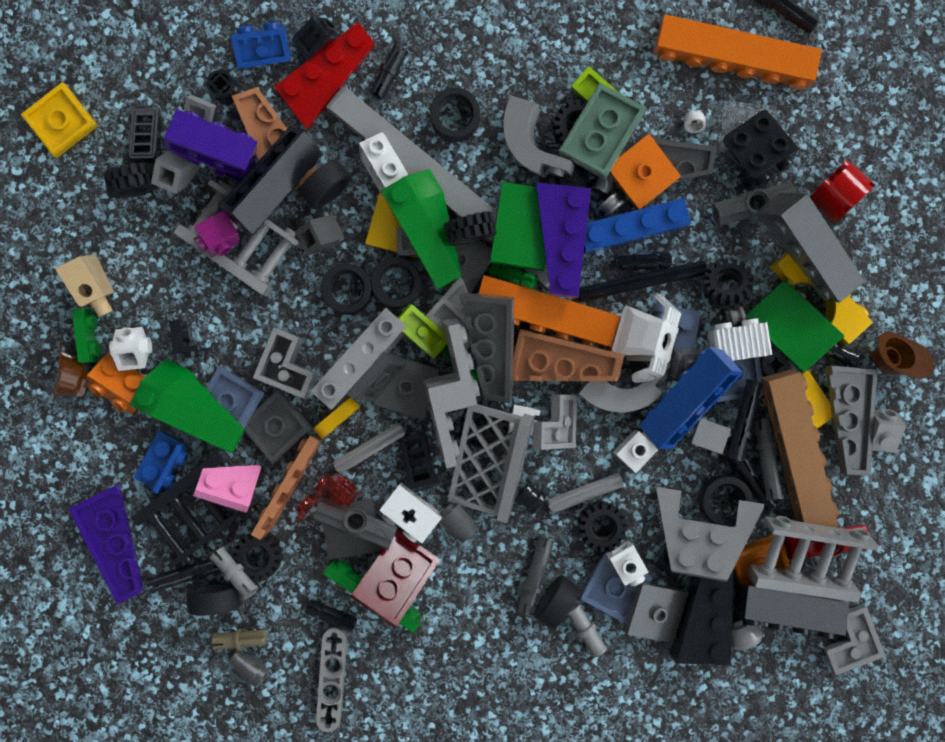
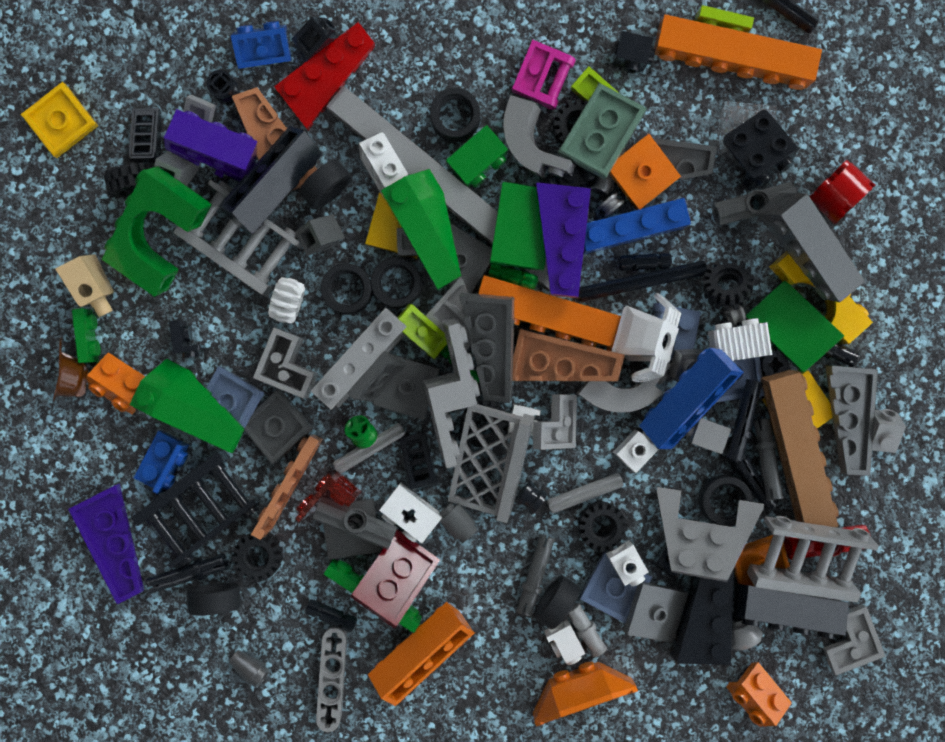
(128, 249): none -> green arch
(130, 348): white brick -> none
(216, 235): magenta brick -> none
(228, 485): bright pink wing -> none
(233, 573): light grey pin -> none
(239, 639): dark tan axle -> none
(286, 300): none -> white gear
(336, 418): yellow beam -> none
(354, 430): none -> green wheel
(388, 71): black pin -> none
(420, 654): none -> orange brick
(470, 228): black tyre -> none
(477, 157): none -> green brick
(535, 70): none -> dark pink plate
(565, 642): none -> white brick
(580, 690): none -> orange wedge
(633, 52): none -> black brick
(694, 127): white hinge -> none
(724, 19): none -> lime plate
(759, 696): none -> orange bracket
(901, 356): reddish brown piece -> none

